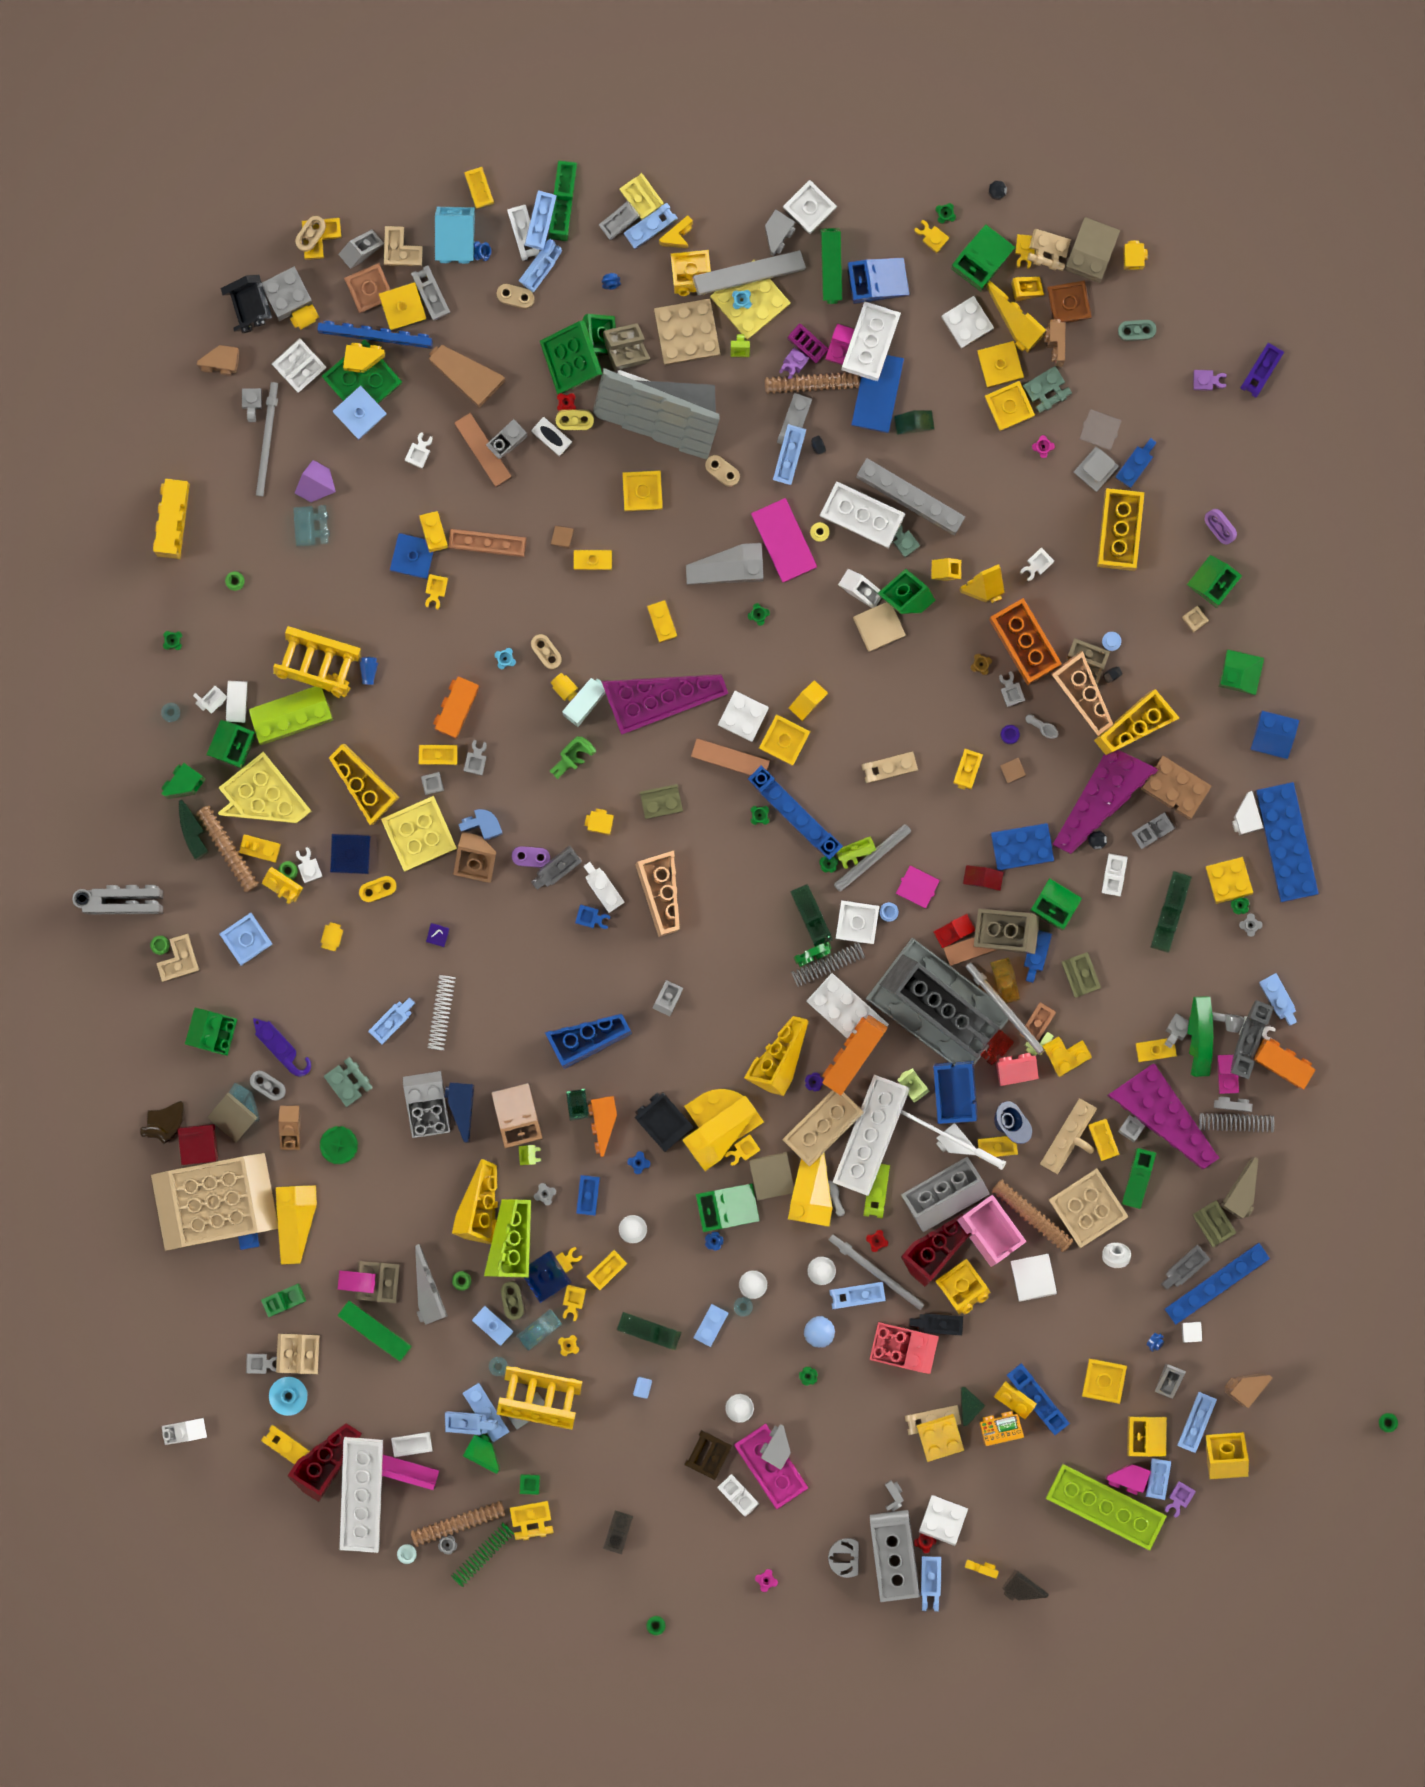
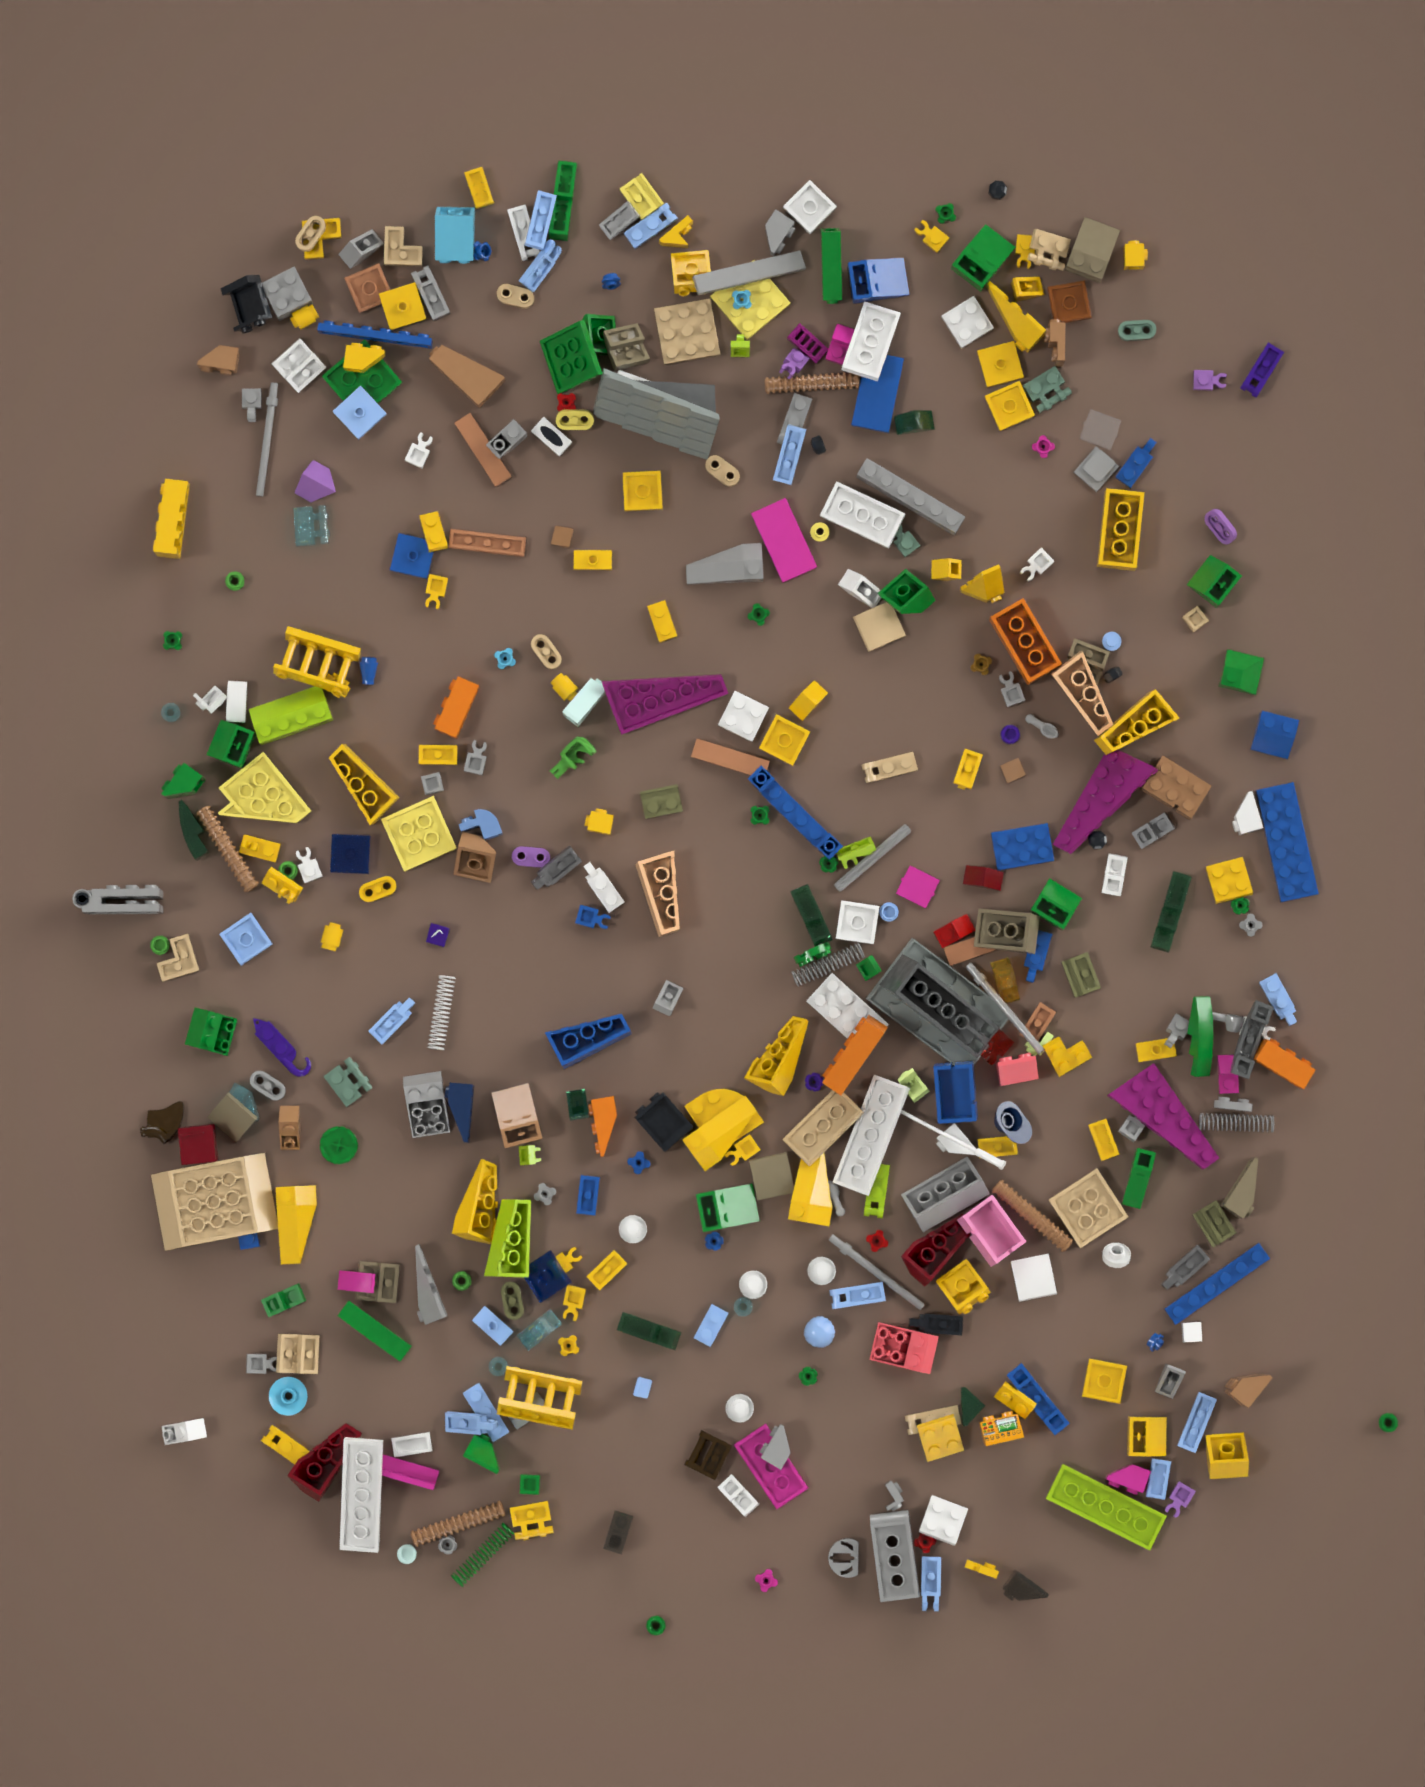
(868, 967): none -> green plate
(1069, 1137): tan plate -> none

